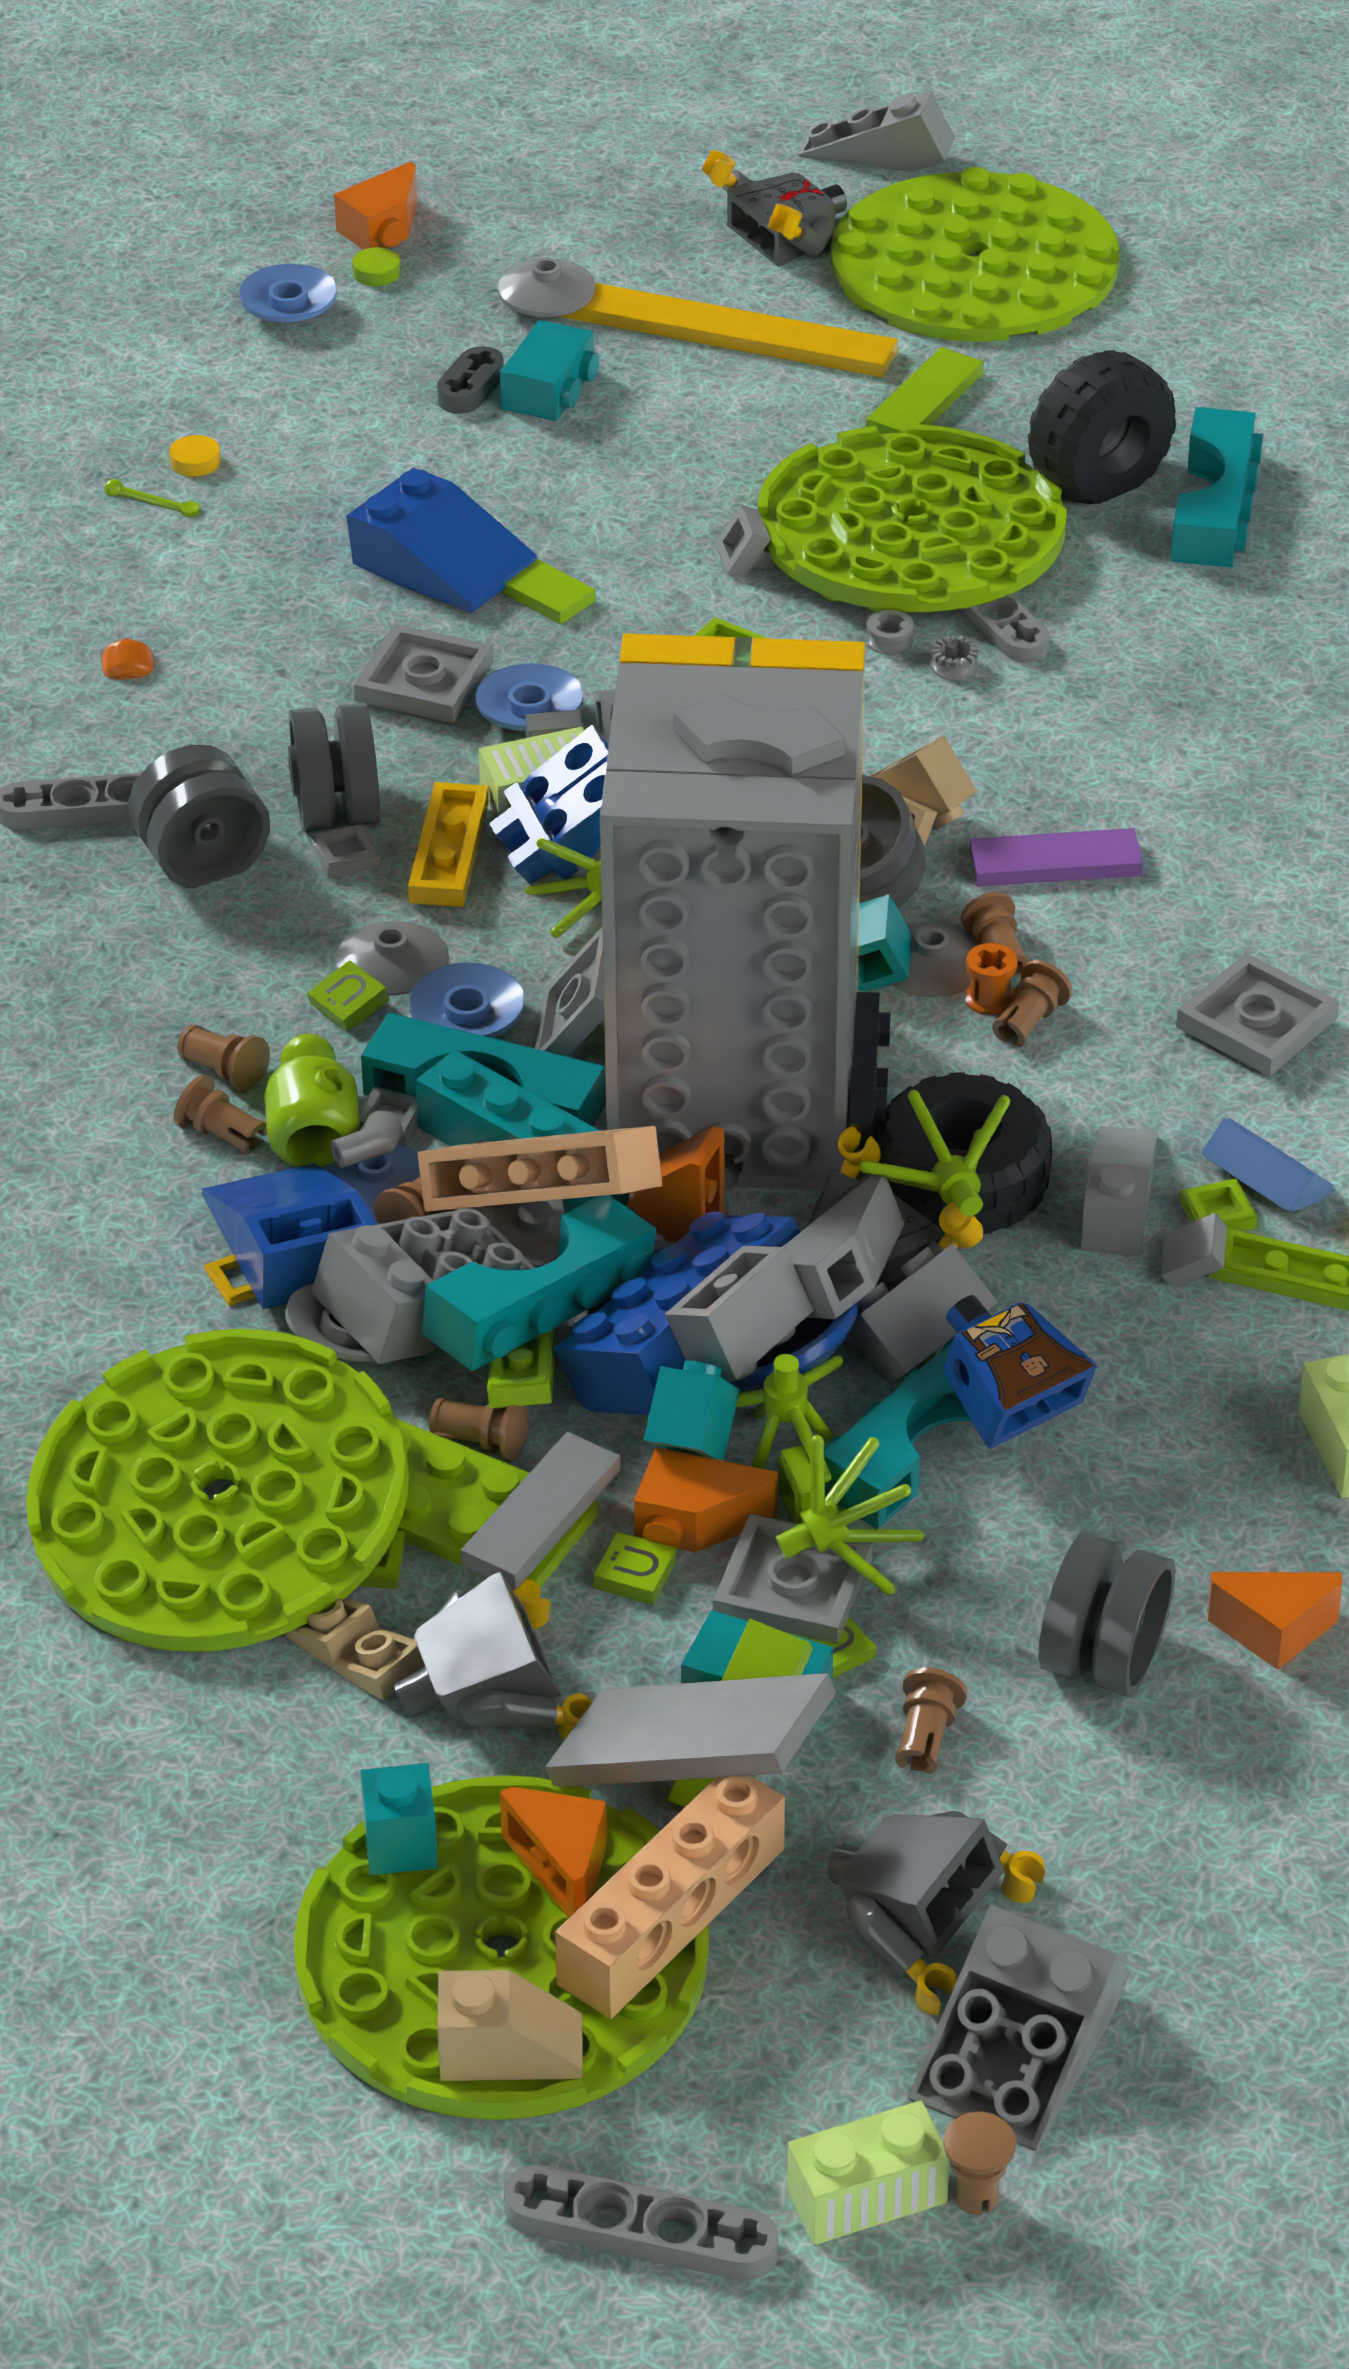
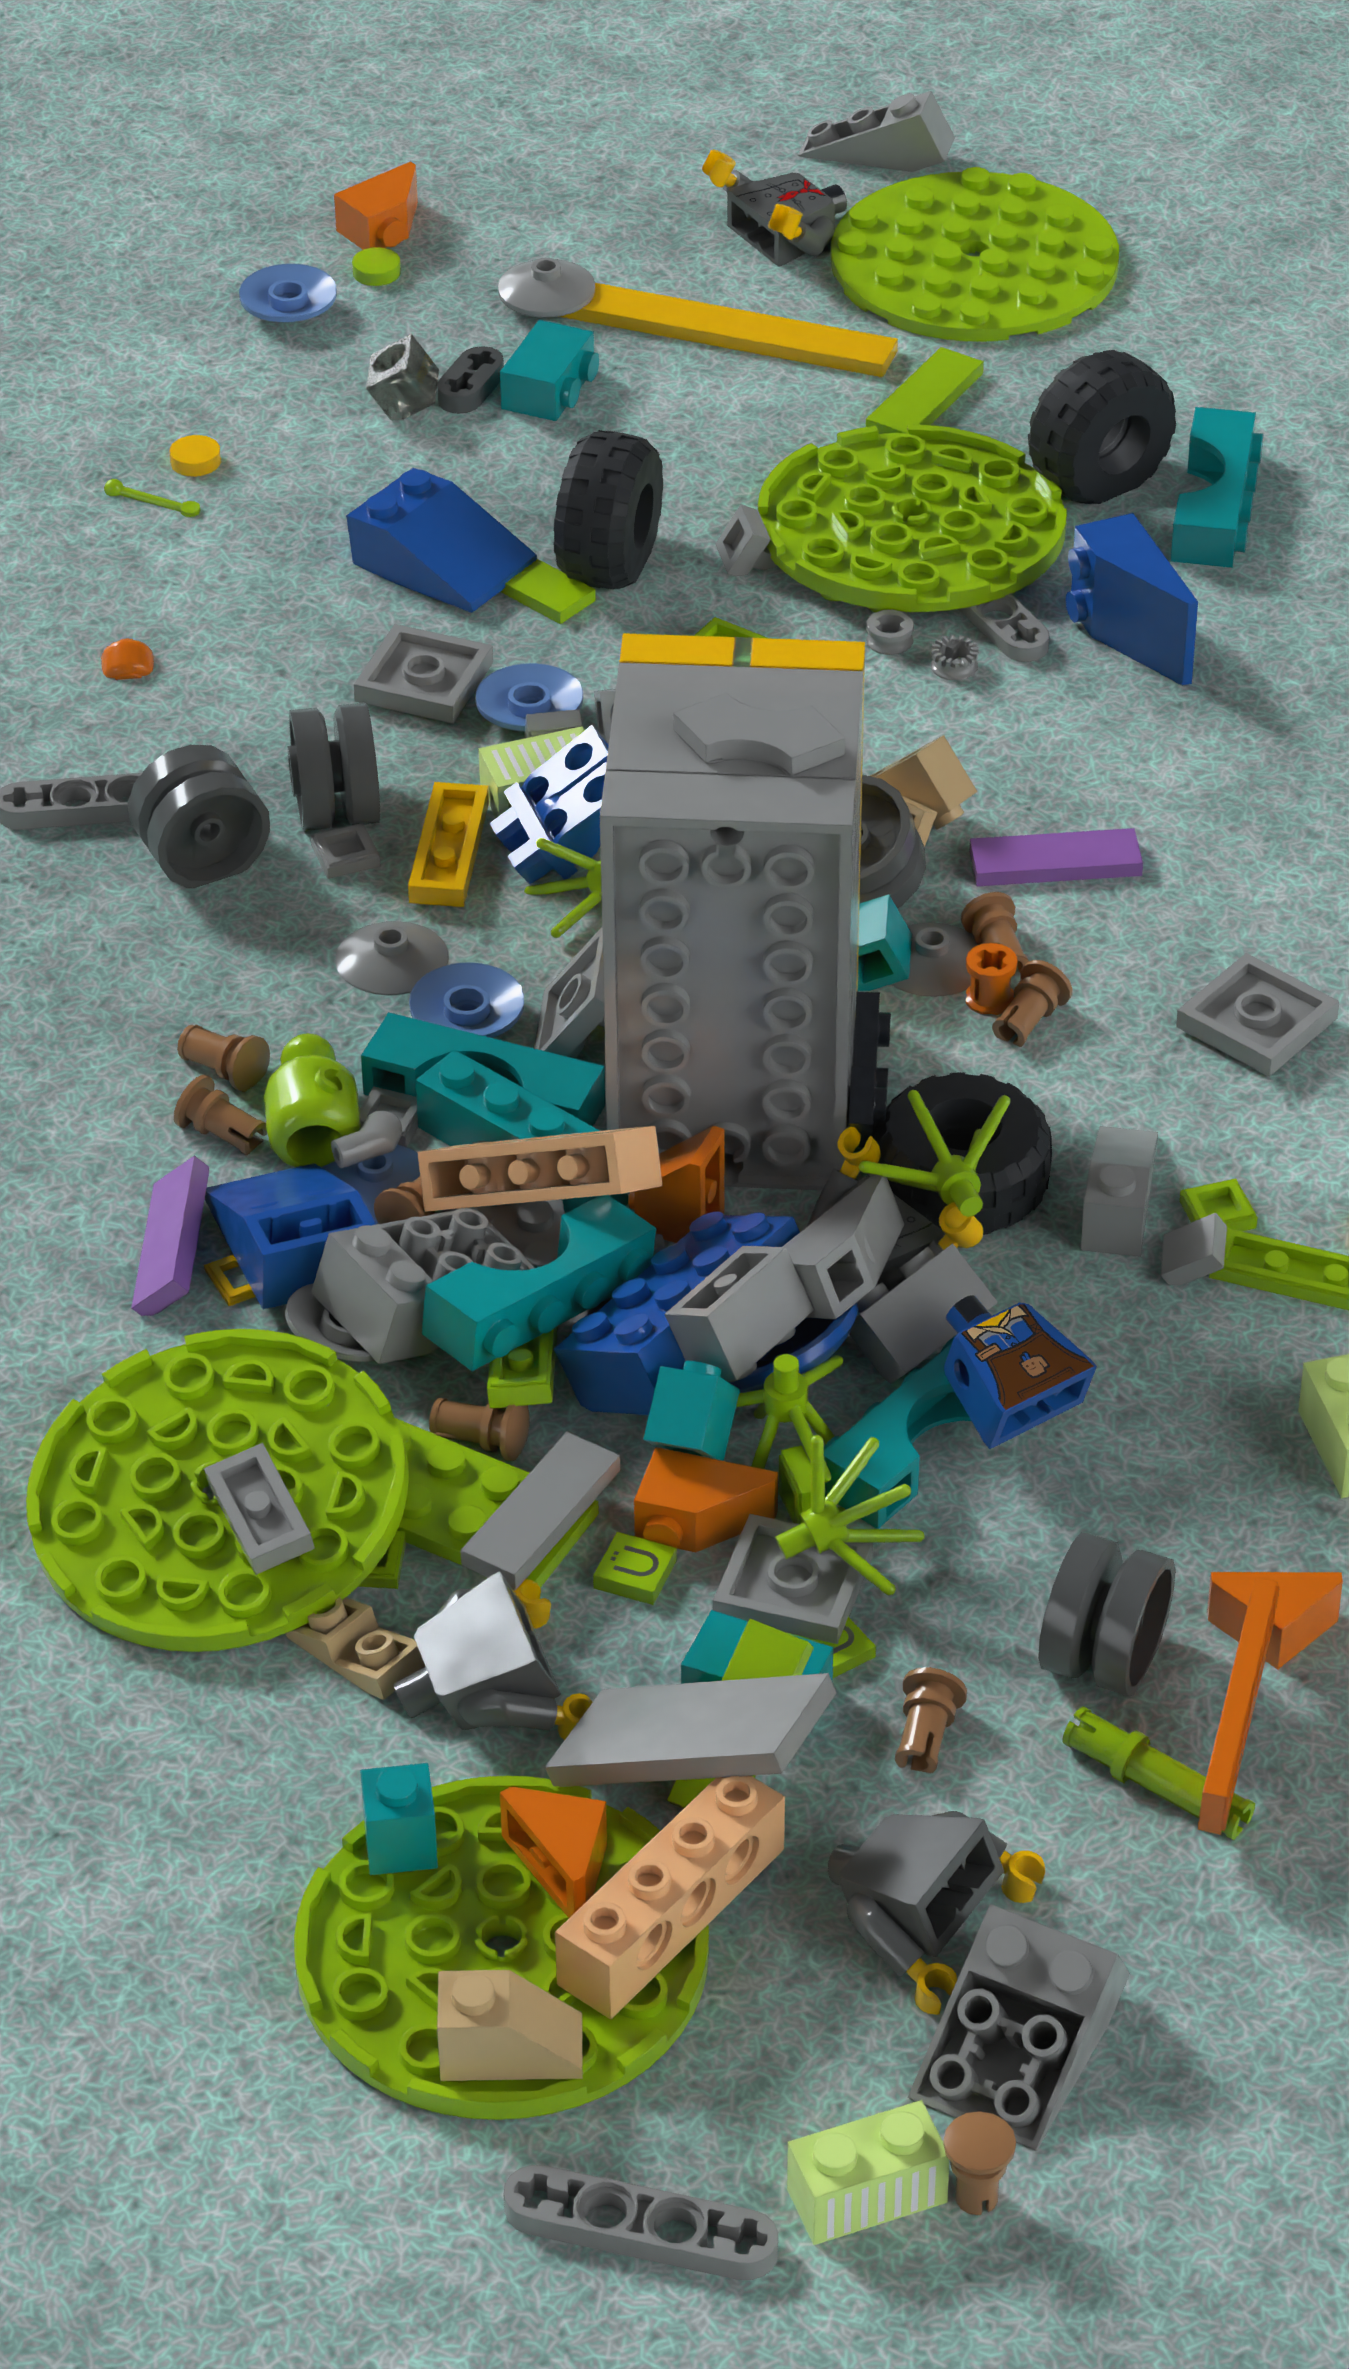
(171, 1238): none -> medium lavender tile
(259, 1508): none -> light grey plate
(348, 995): lime tile -> none
(402, 378): none -> clear smoke brick
(608, 509): none -> black tyre
(1132, 596): none -> blue slope
(1134, 1759): none -> lime pin
(1238, 1706): none -> orange tile
(1265, 1167): medium blue slope -> none

